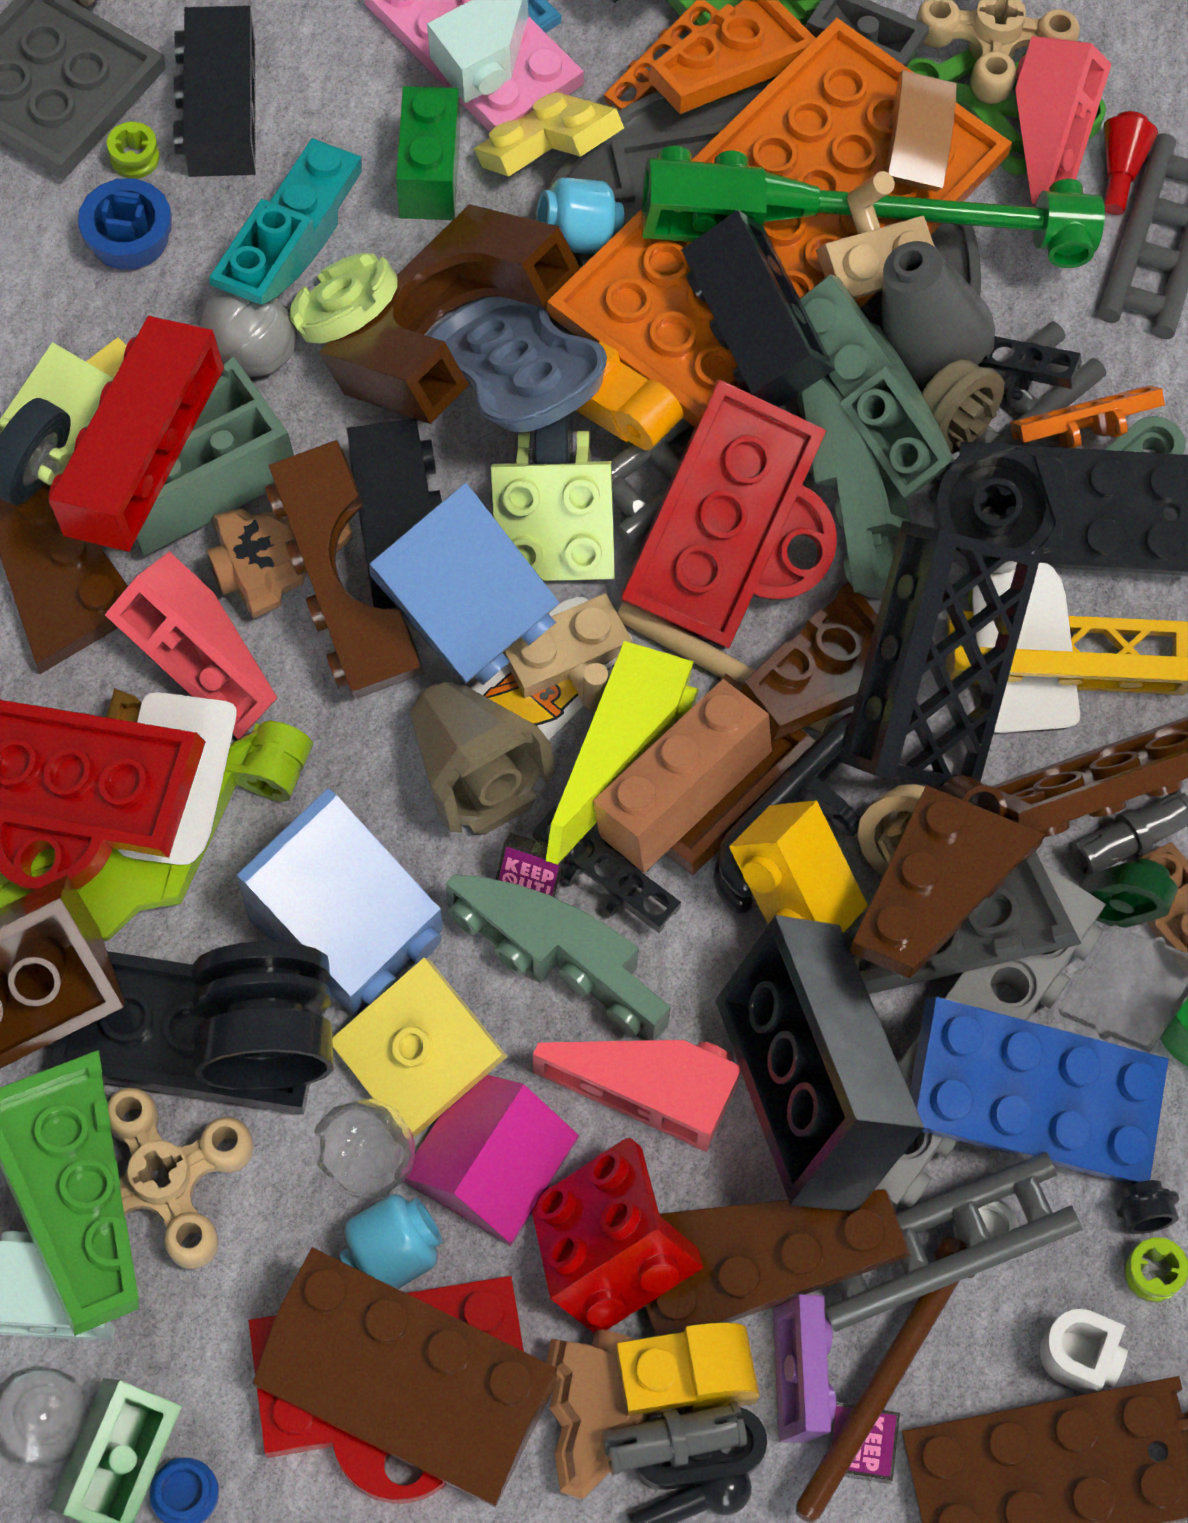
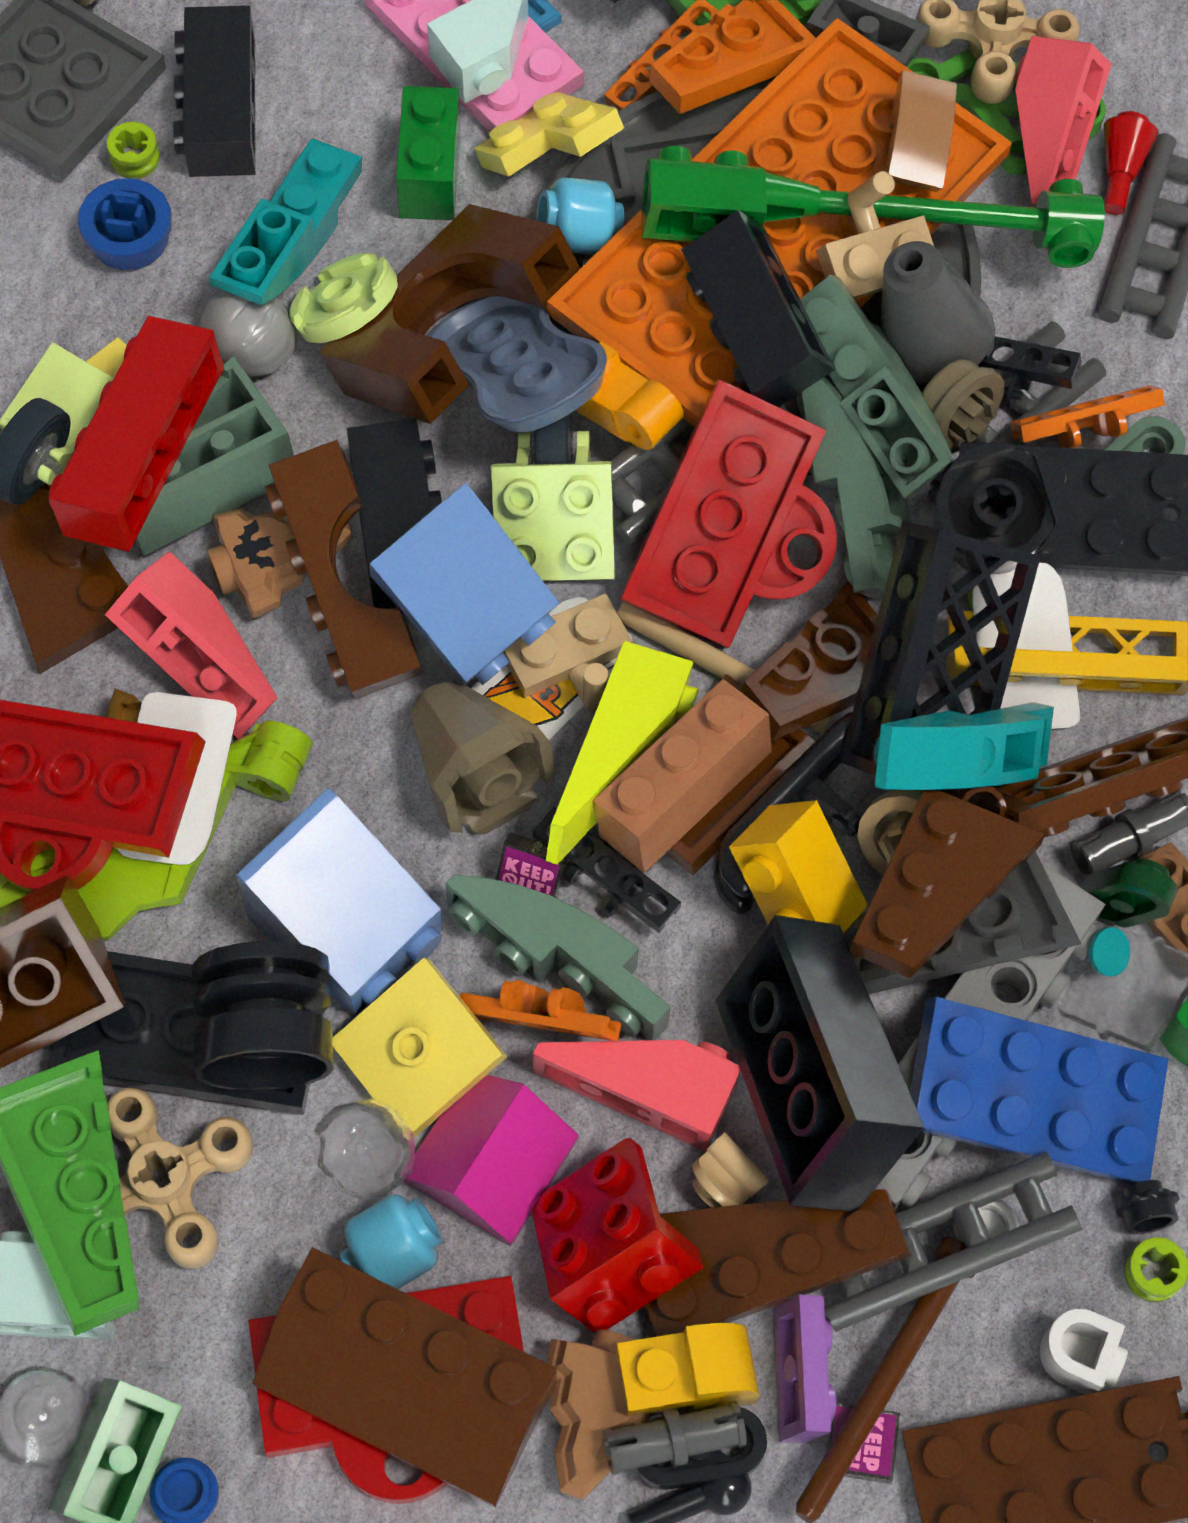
(530, 1005): none -> orange piece
(726, 1174): none -> tan plate
(964, 749): none -> teal slope
(1109, 951): none -> teal piece

